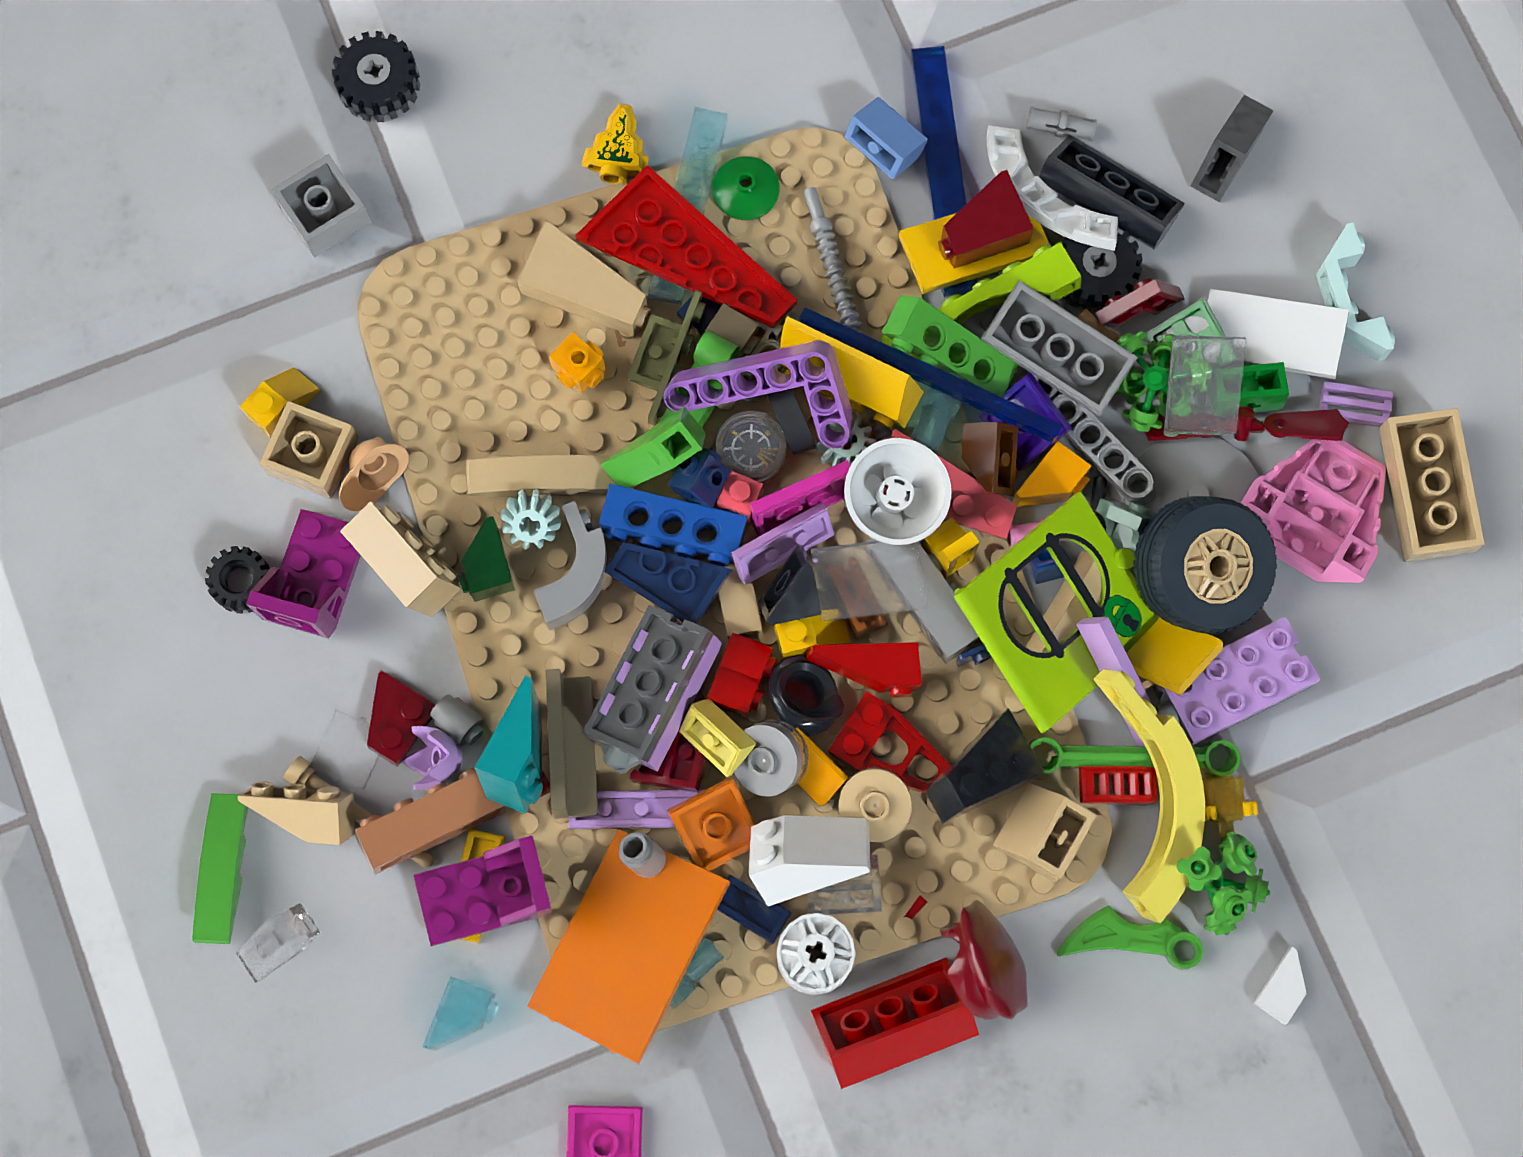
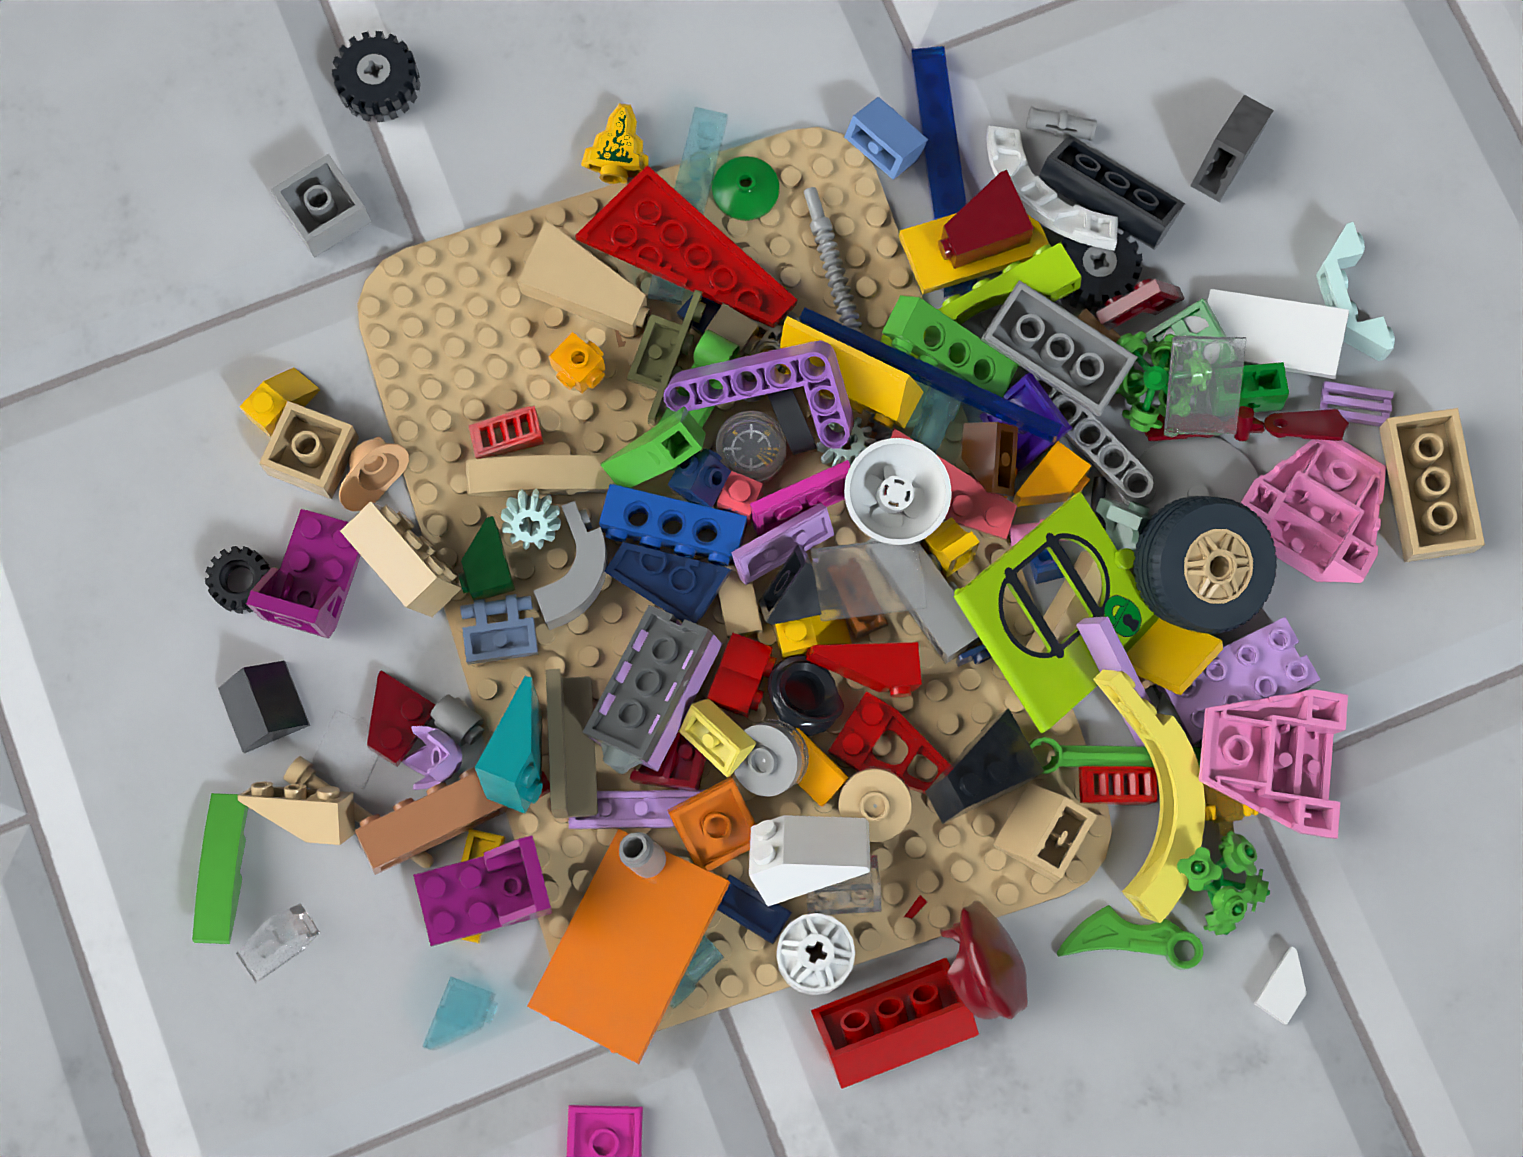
(263, 704): none -> black slope
(500, 639): none -> sand blue plate
(508, 445): none -> slope
(1277, 757): none -> bright pink wedge

